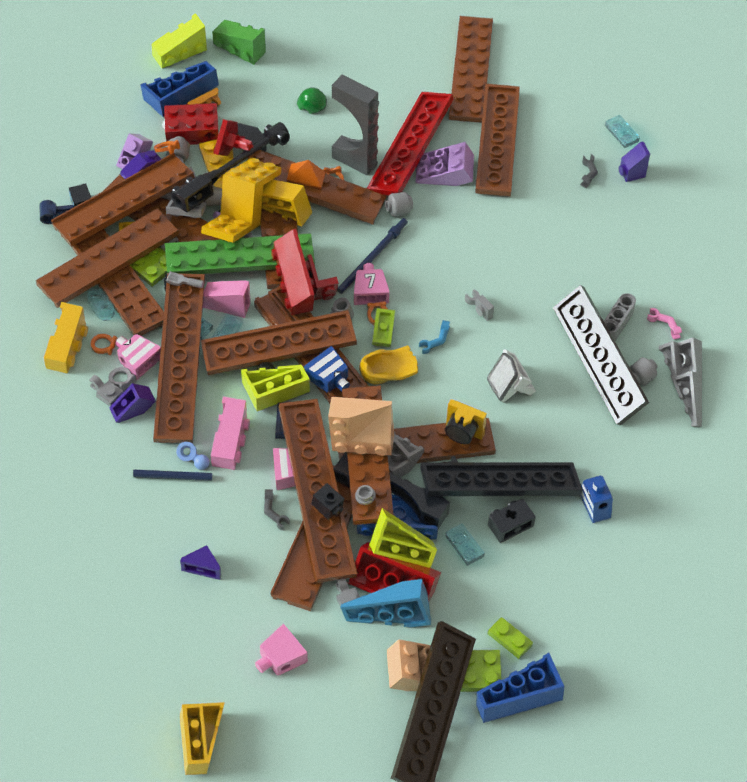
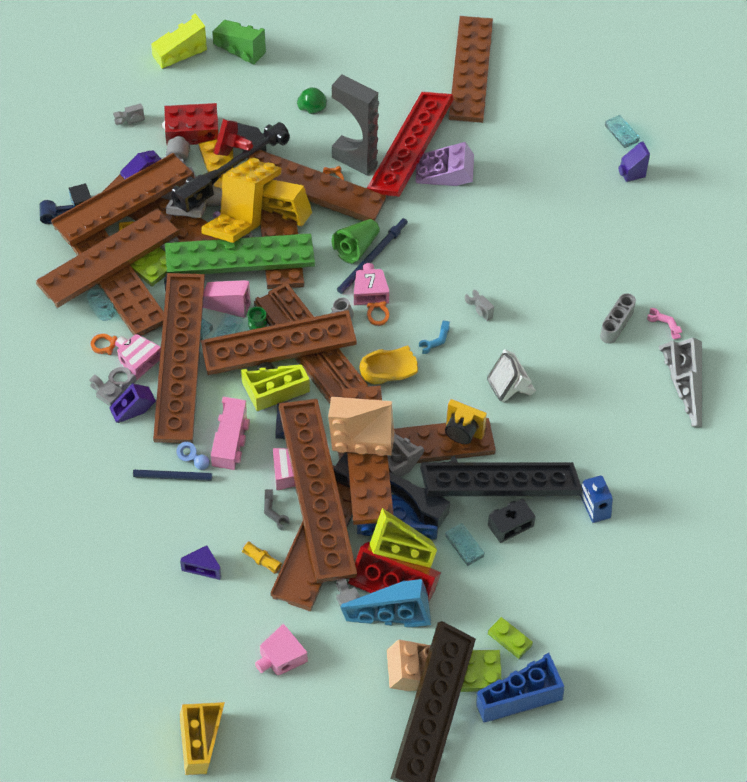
(67, 338): yellow wedge -> none
(131, 114): none -> light grey plate
(134, 144): lavender slope -> none
(171, 146): orange piece -> none
(179, 279): light grey piece -> none
(180, 87): blue wedge -> none
(211, 96): light orange plate -> none
(257, 318): none -> green wheel
(261, 557): none -> yellow pin
(293, 273): slope -> none
(306, 174): orange slope -> none
(323, 289): red bracket -> none
(328, 371): blue torso -> none
(328, 501): black brick -> none
(355, 240): none -> bright green cone
(365, 495): light grey plate -> none
(383, 327): lime plate -> none
(399, 204): light grey head -> none
(497, 140): dark orange plate -> none
(593, 171): dark grey arm -> none
(600, 355): plate -> none
(644, 370): light grey head -> none

